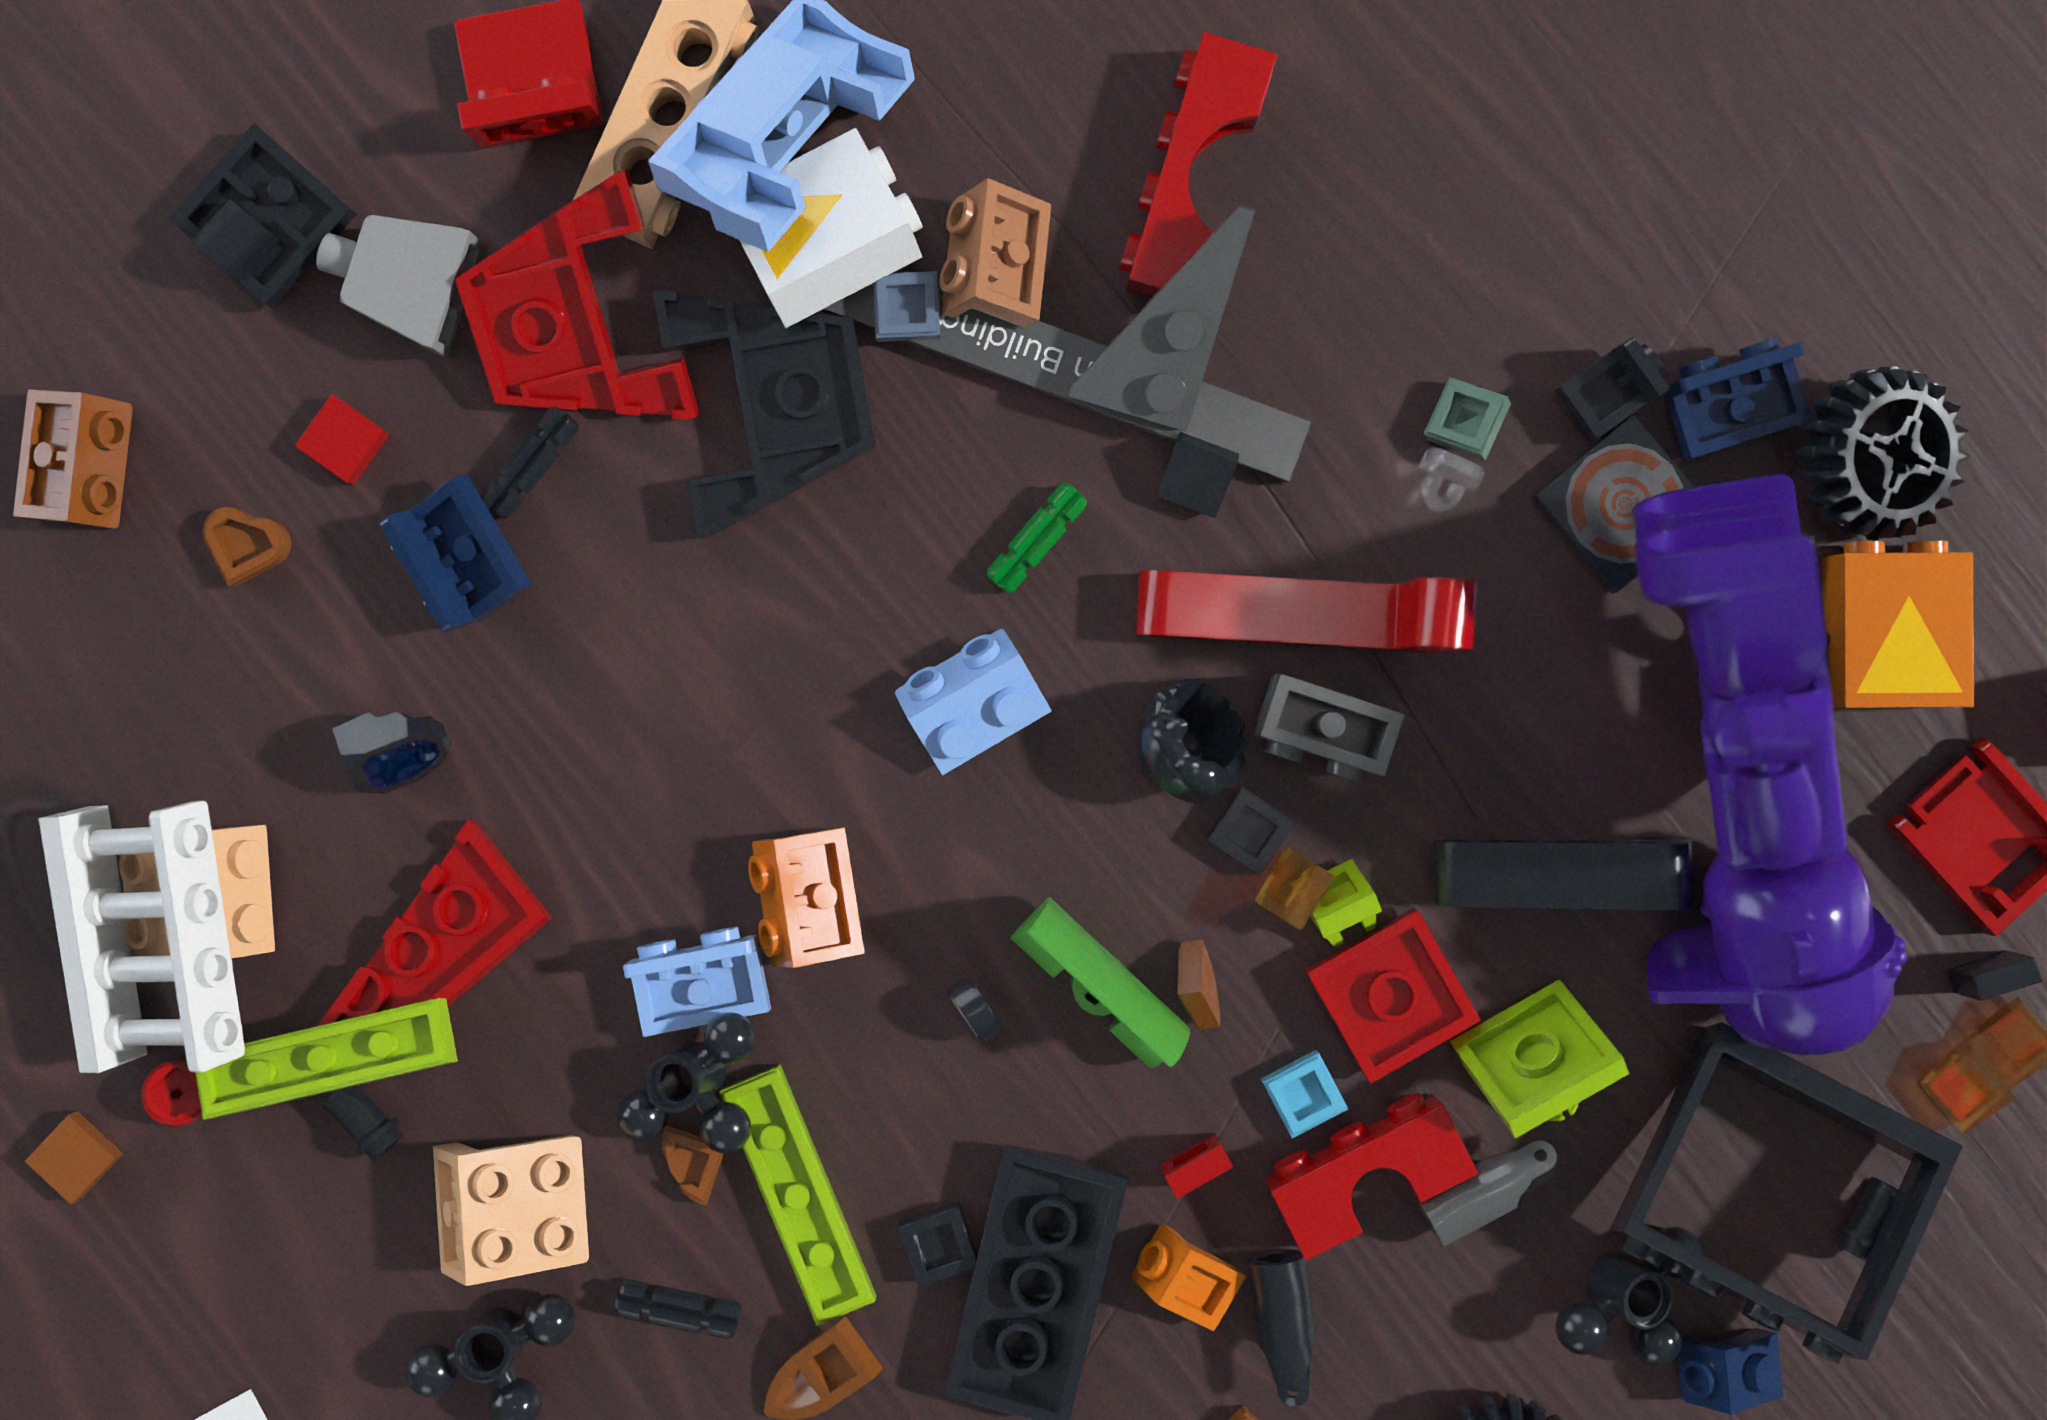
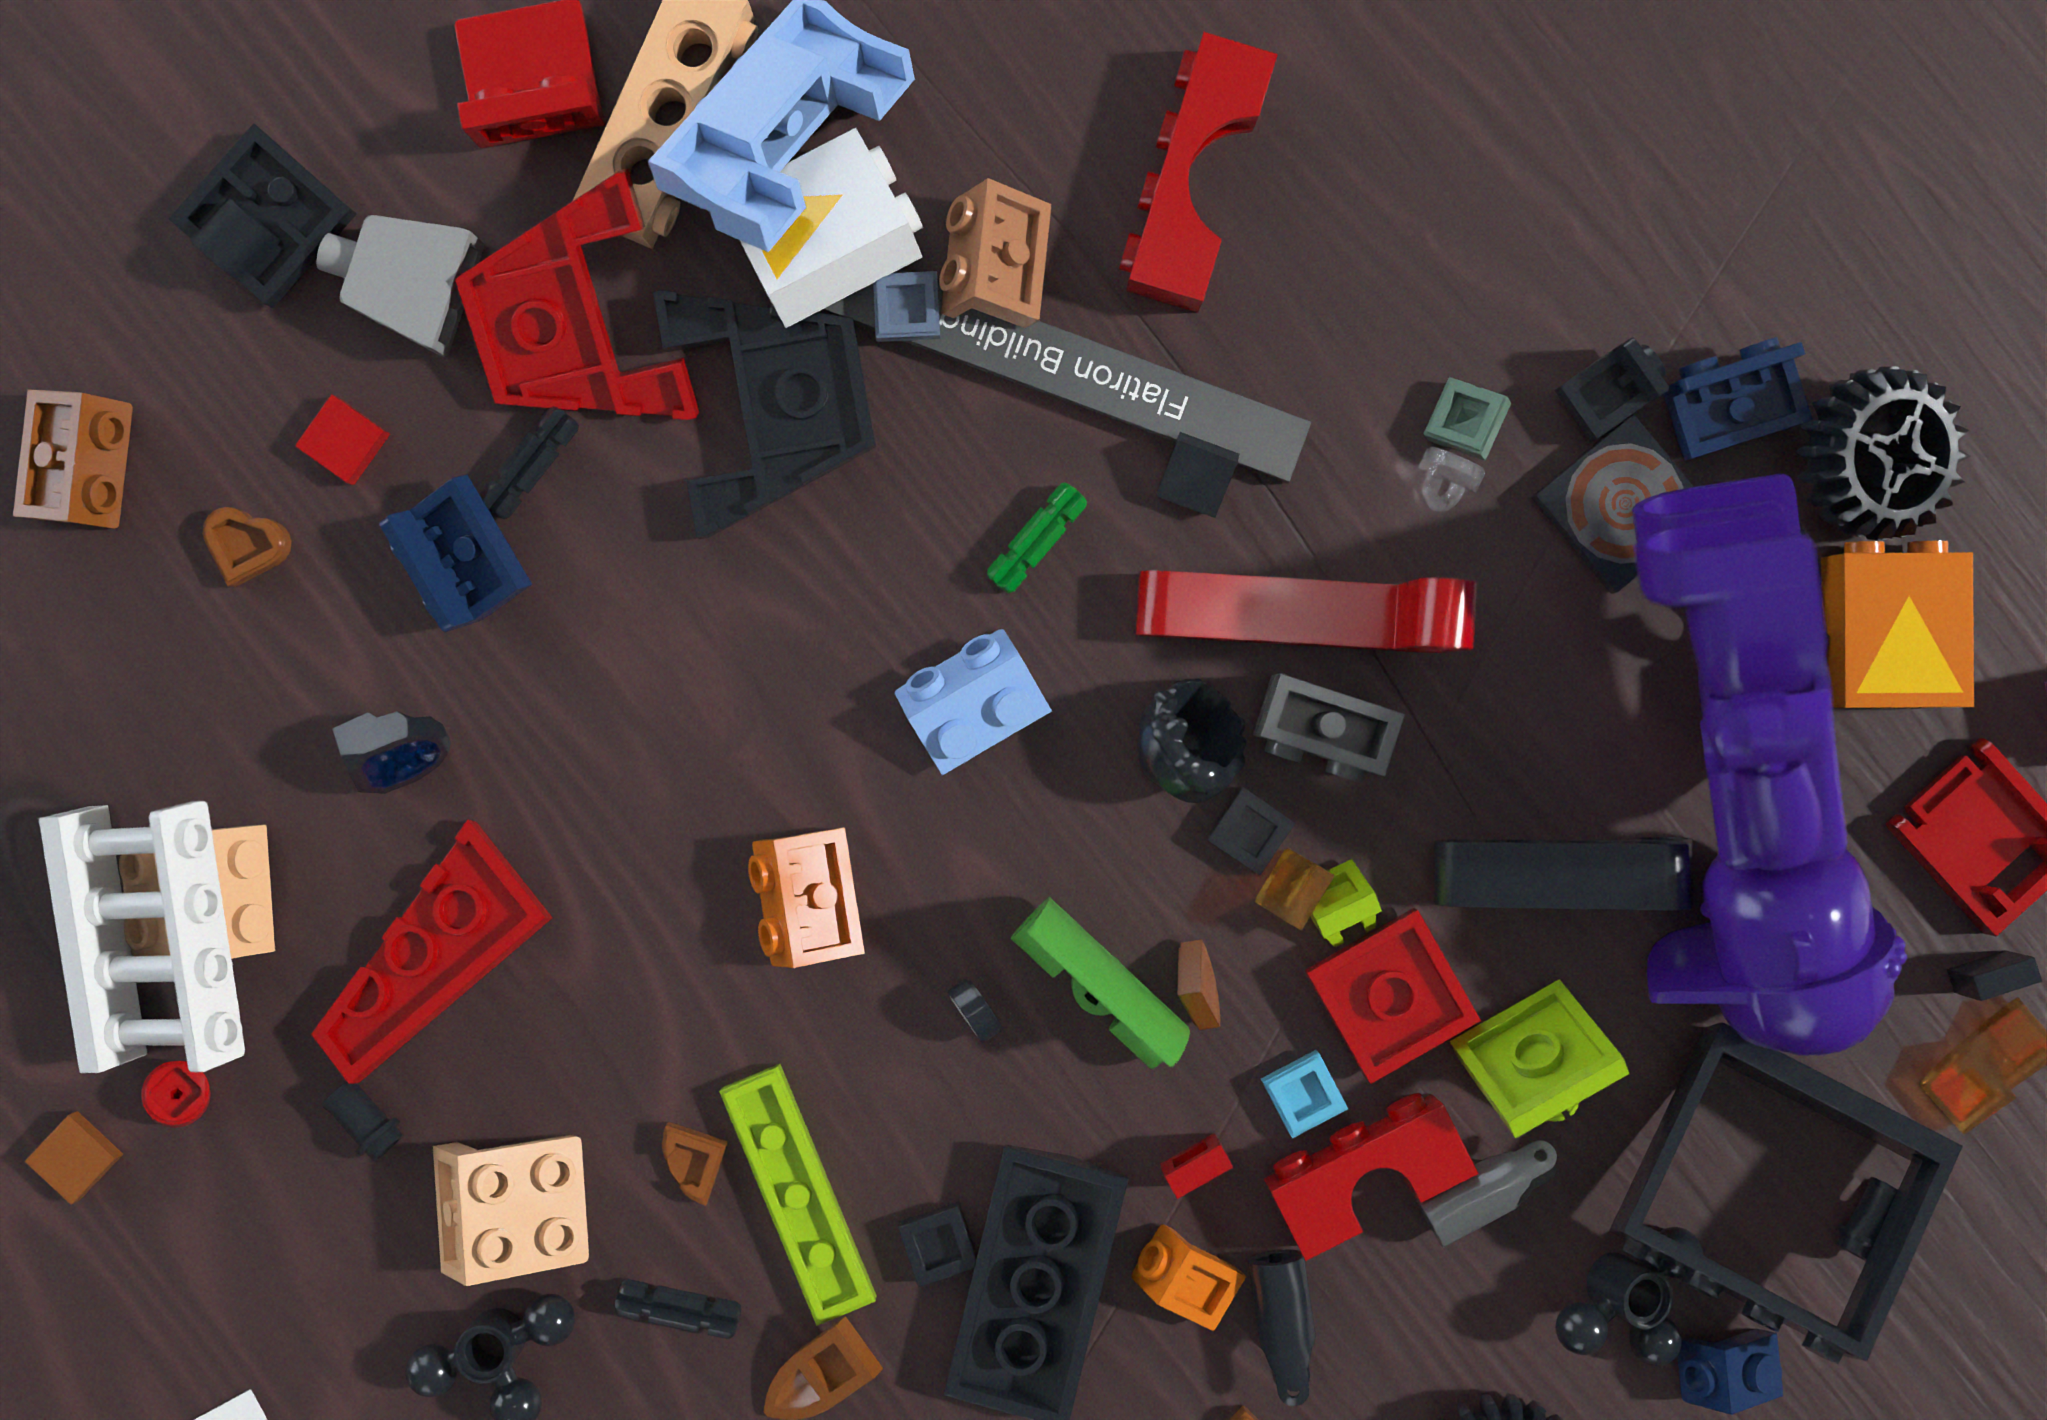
(330, 1058): lime tile -> none
(697, 982): light blue bracket -> none
(723, 1125): black piece -> none
(1163, 353): dark grey wing -> none

